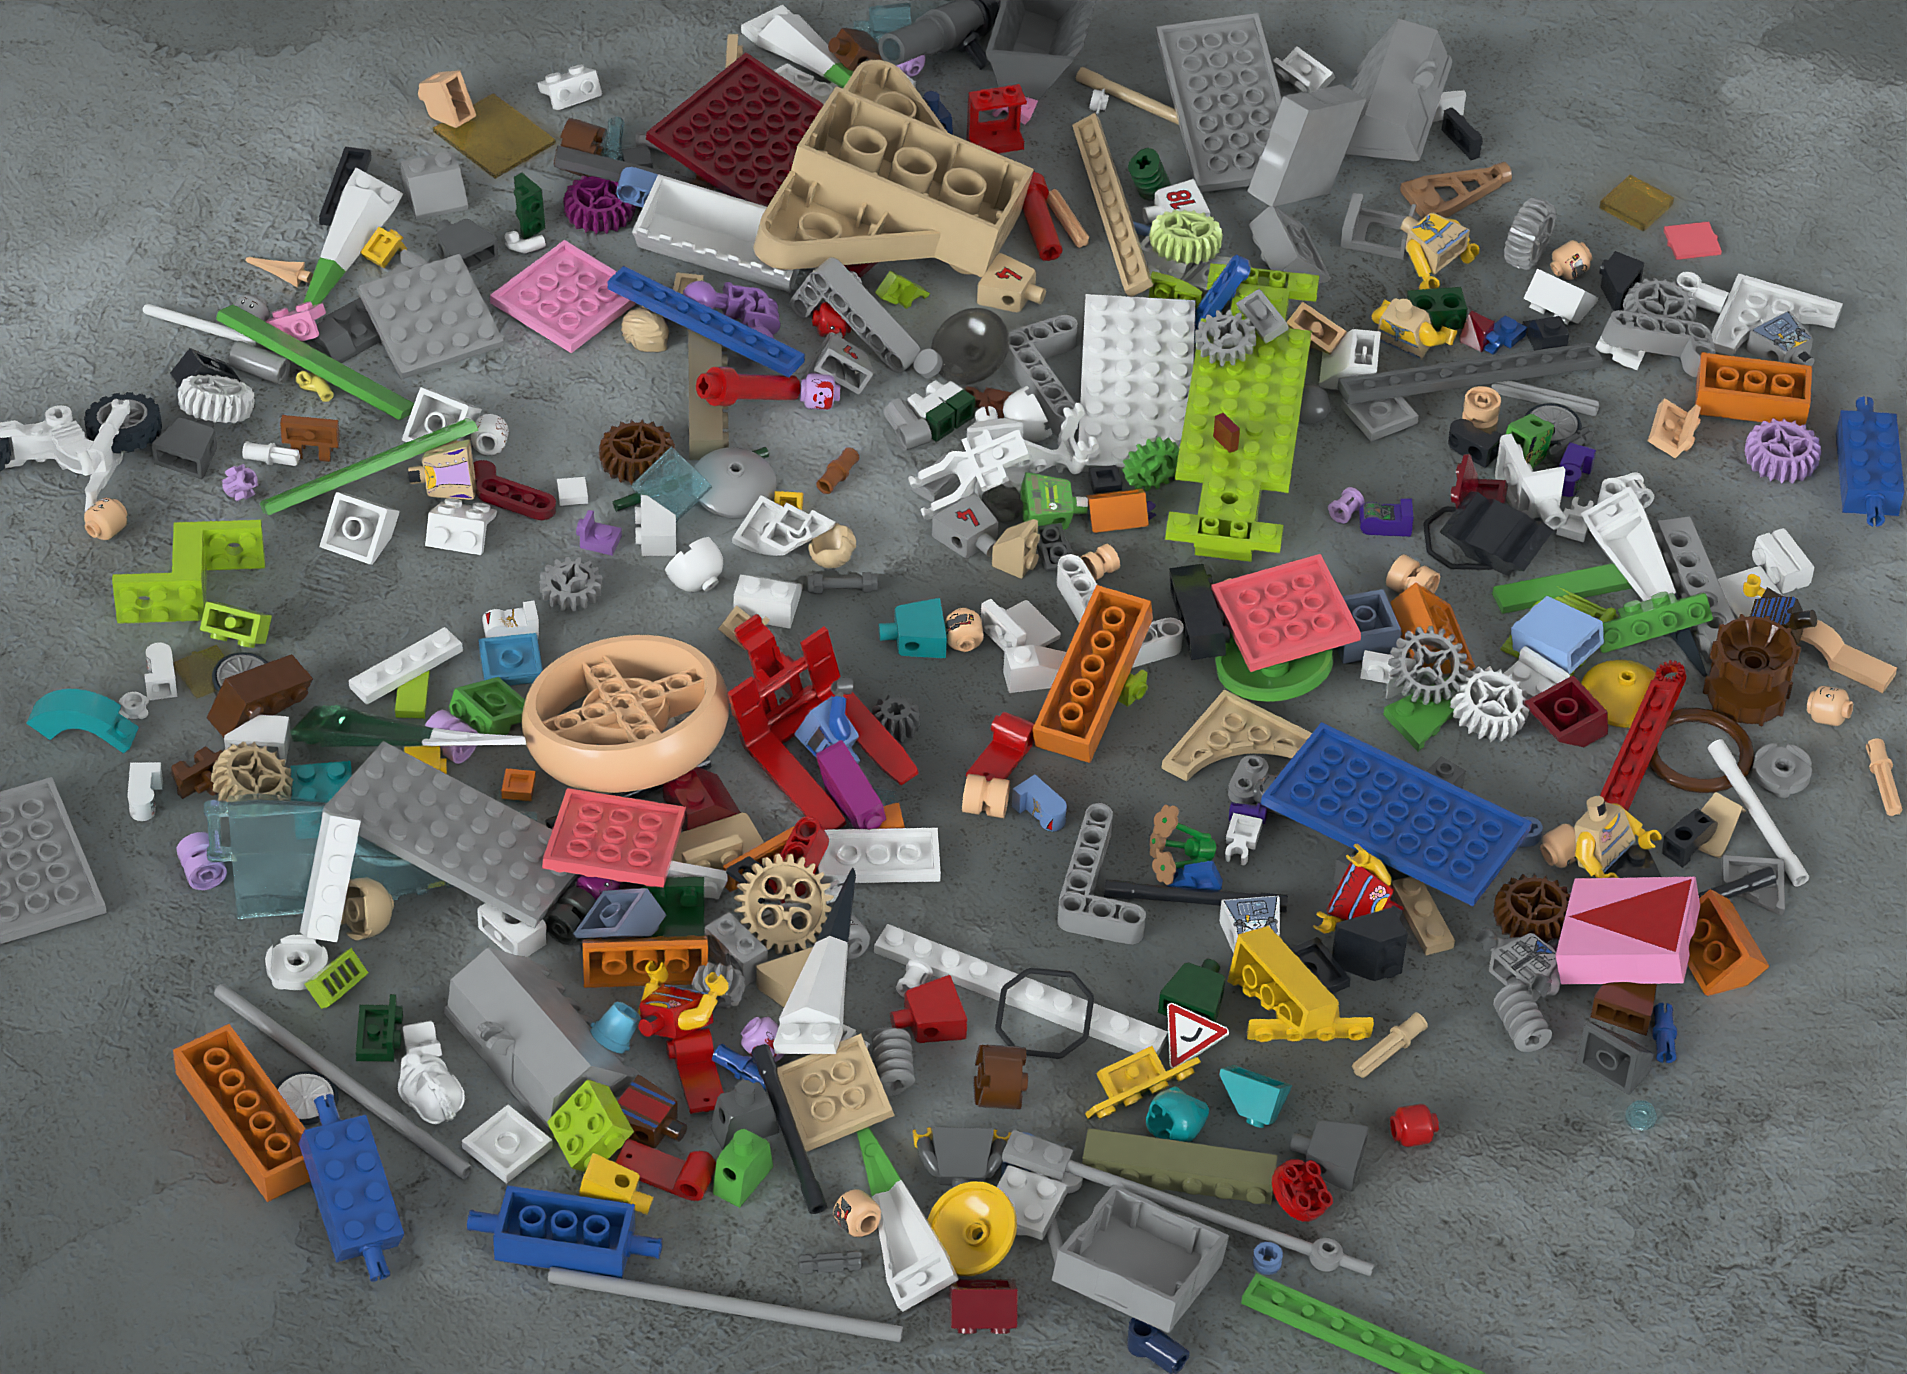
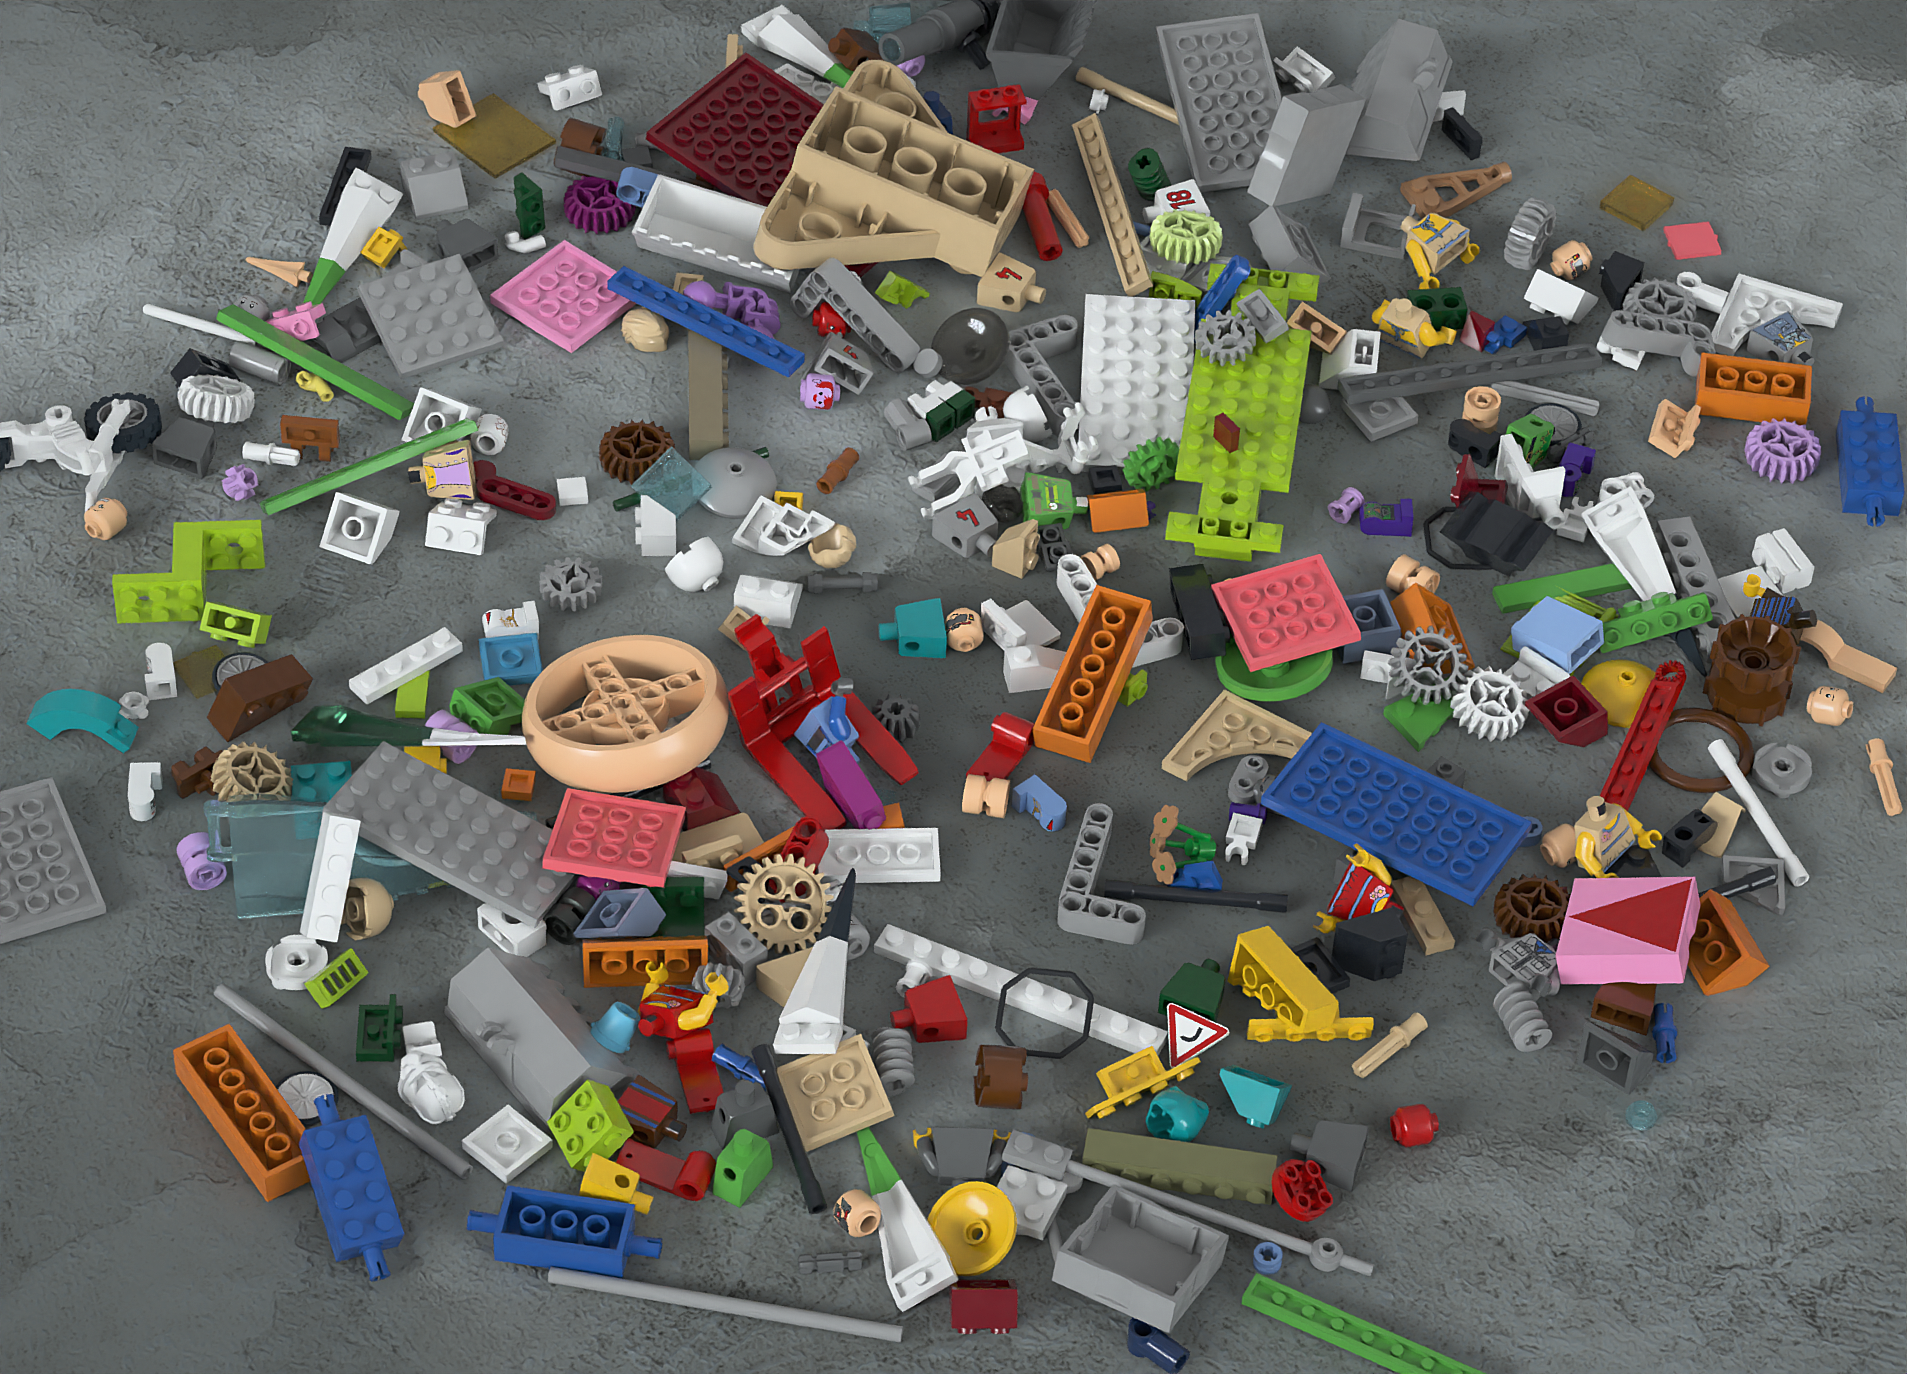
(263, 730): white slope -> none
(597, 536): medium lavender bracket -> none
(724, 386): red piece -> none
(760, 1032): lavender head -> none
(1249, 914): torso -> none

